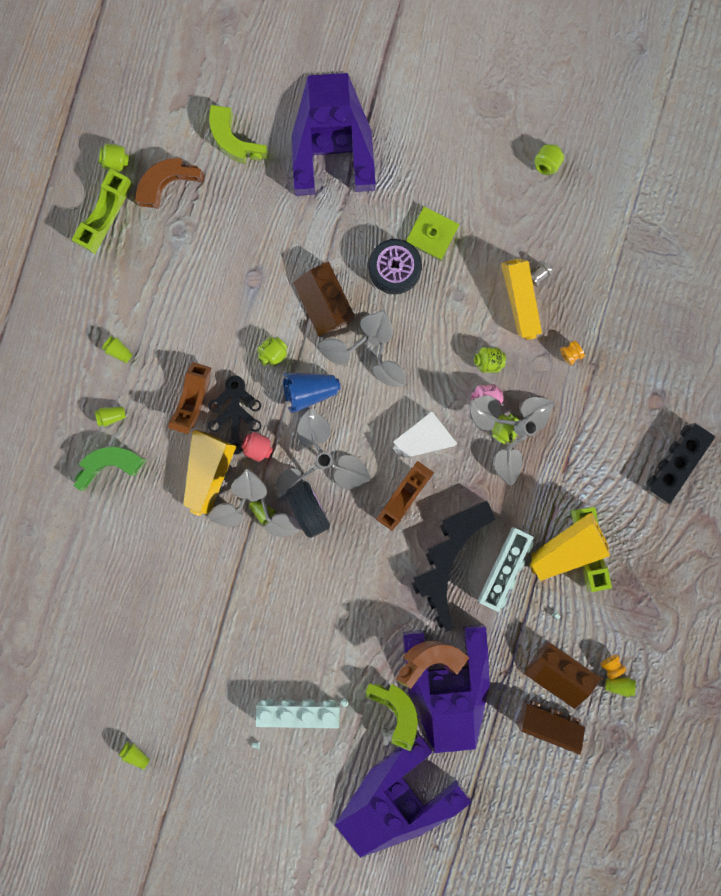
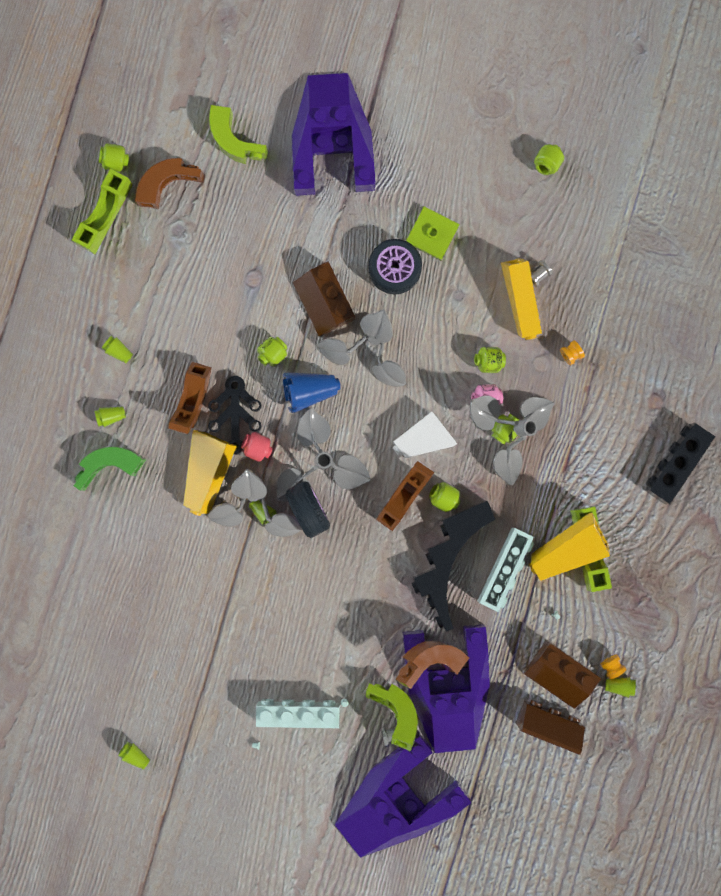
(444, 496): none -> lime head

